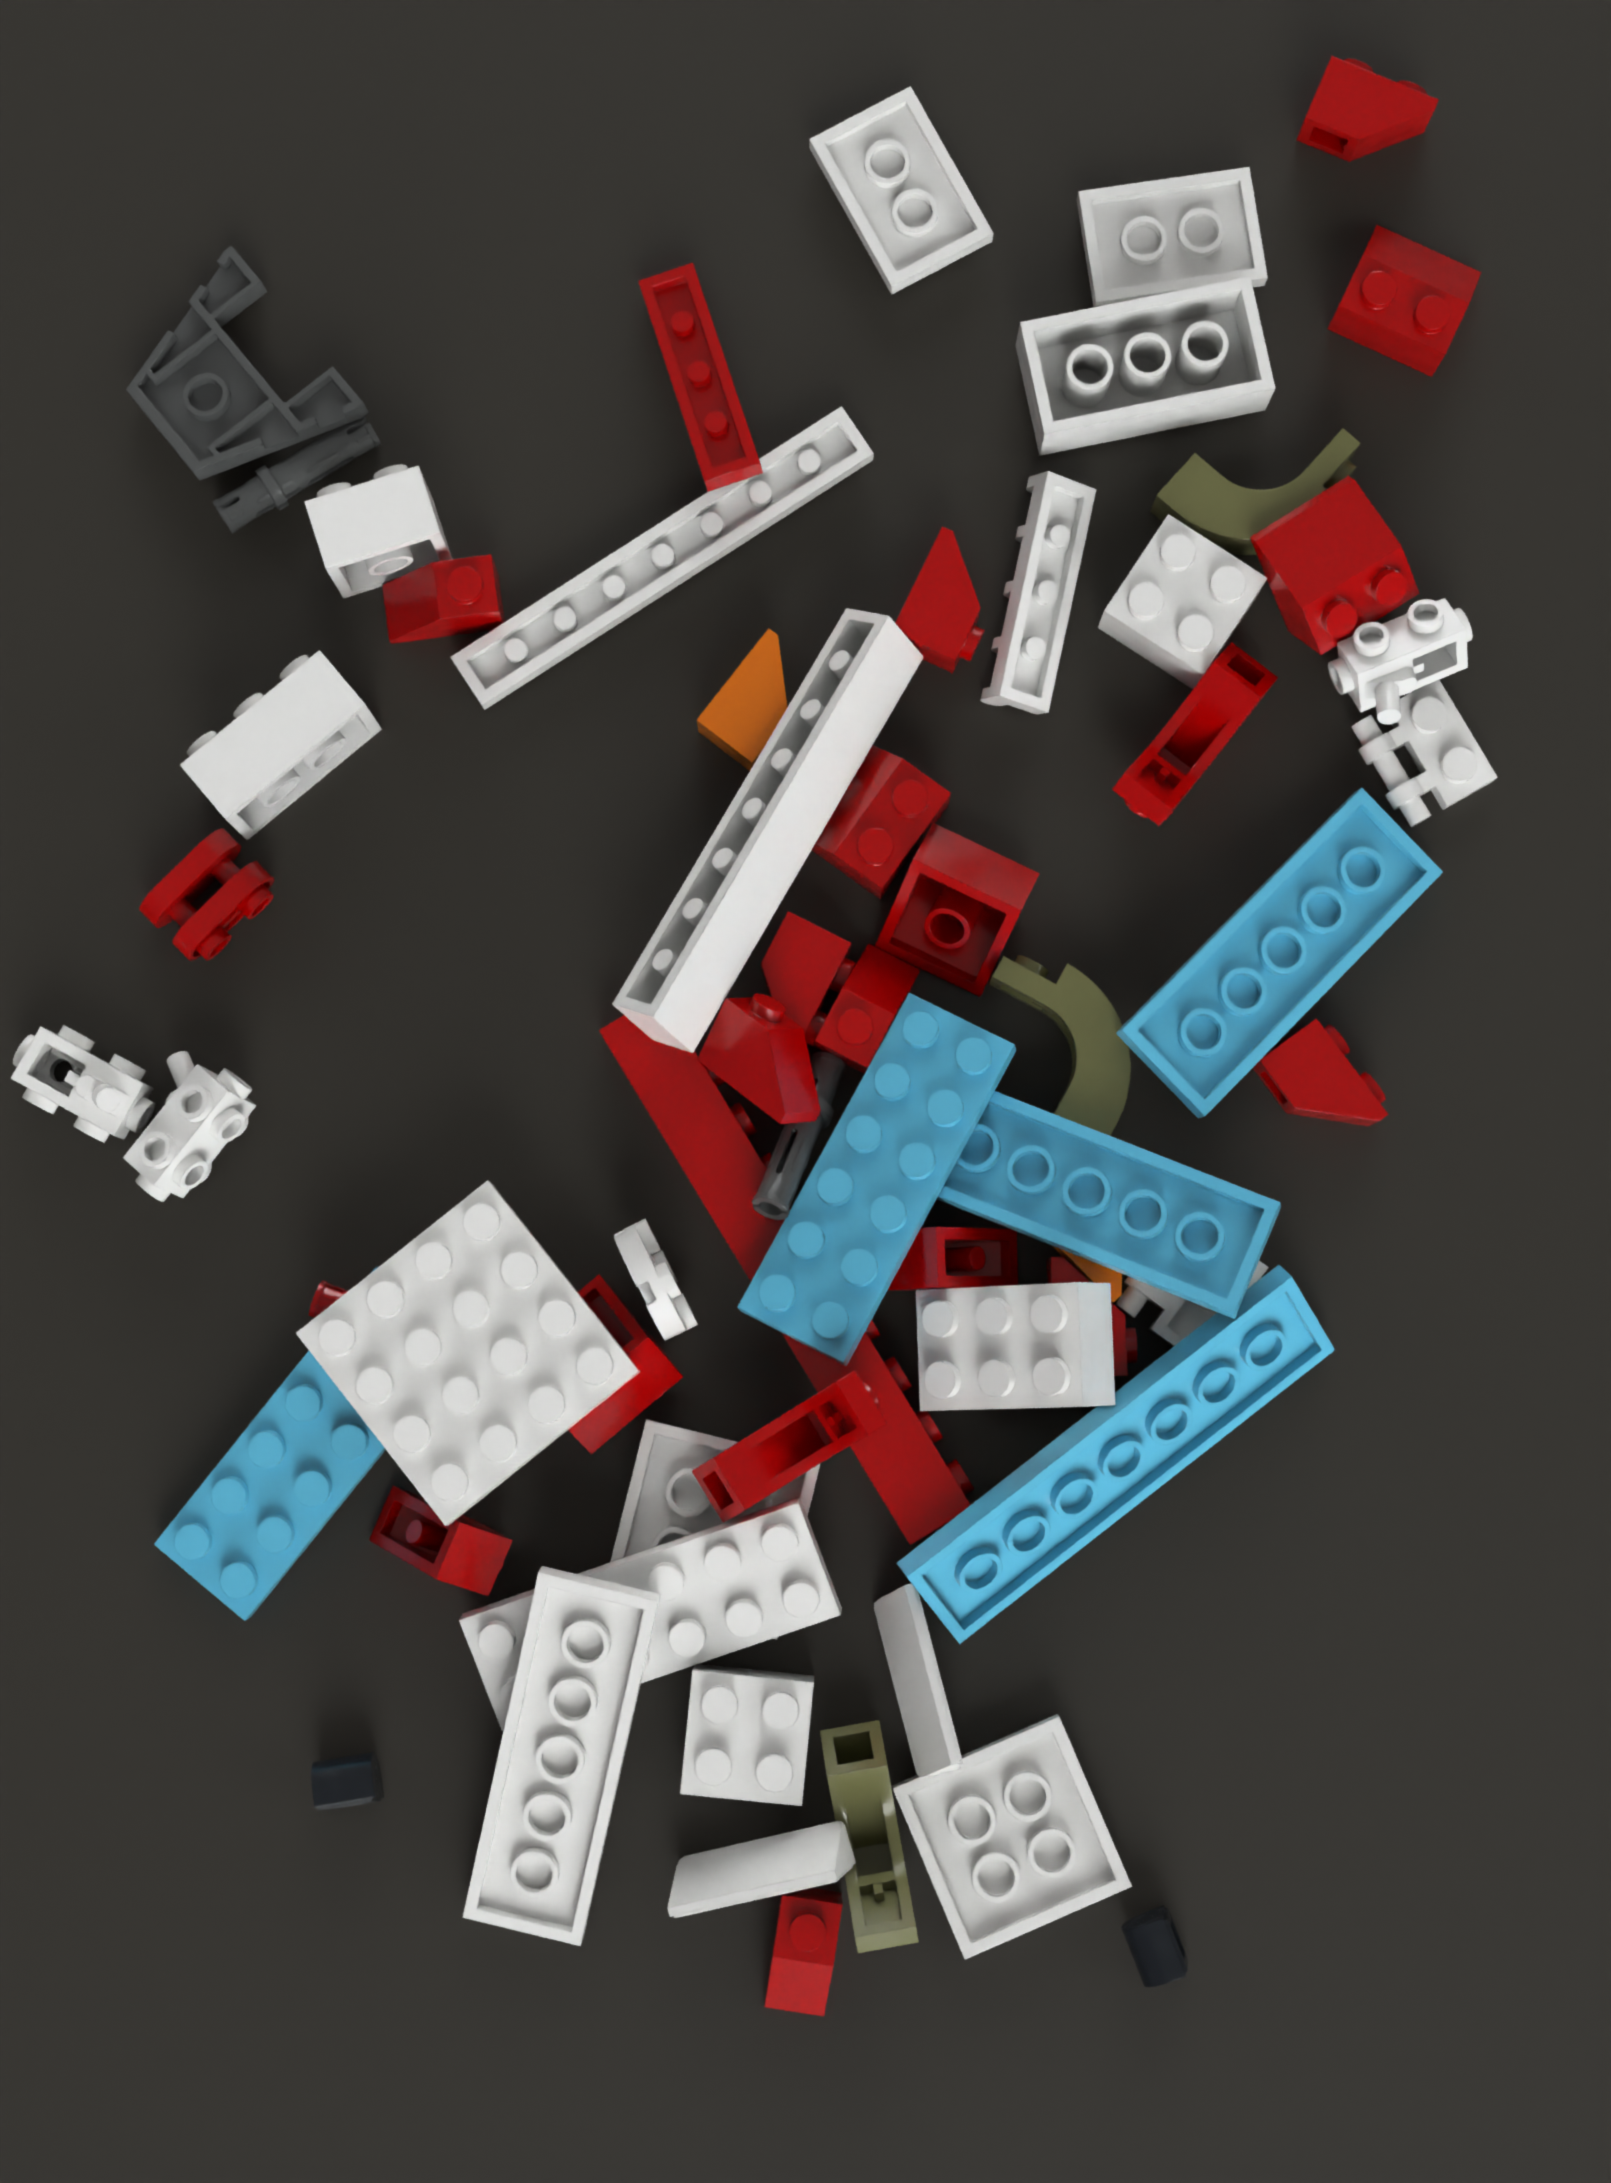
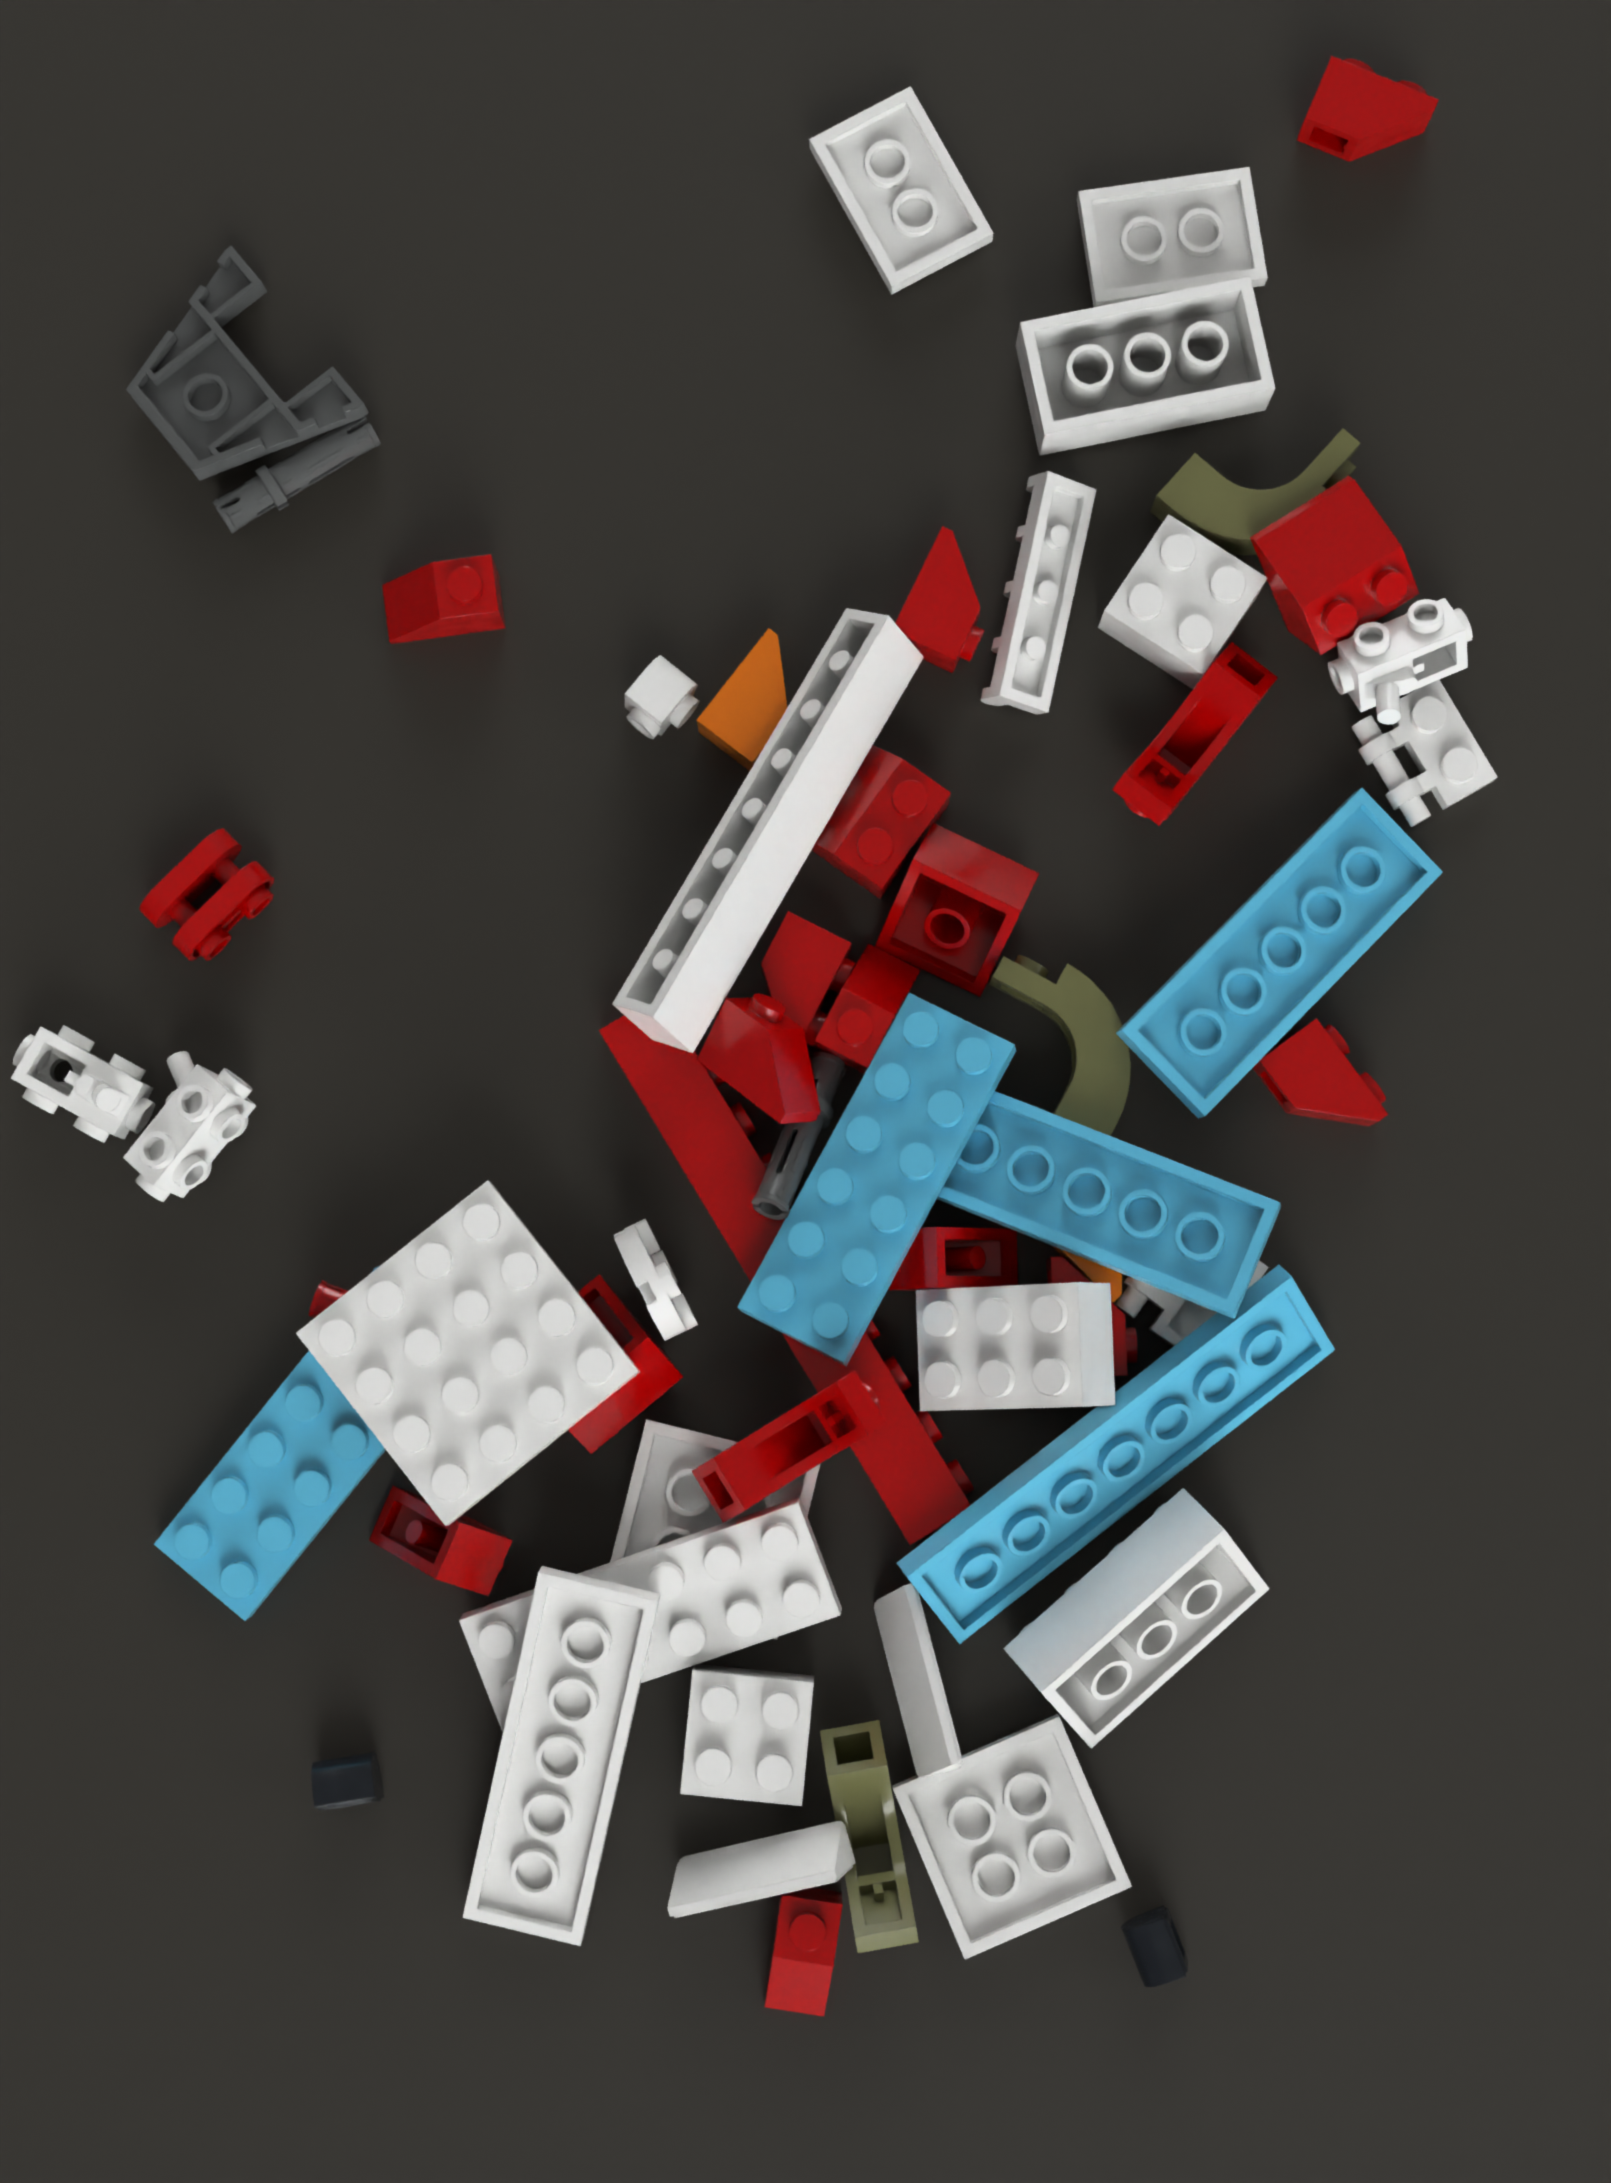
(280, 744): white brick -> none
(377, 529): white brick -> none
(660, 698): none -> white plate
(661, 559): white plate -> none
(700, 377): red plate -> none
(1137, 1617): none -> white slope
(1405, 301): red slope -> none

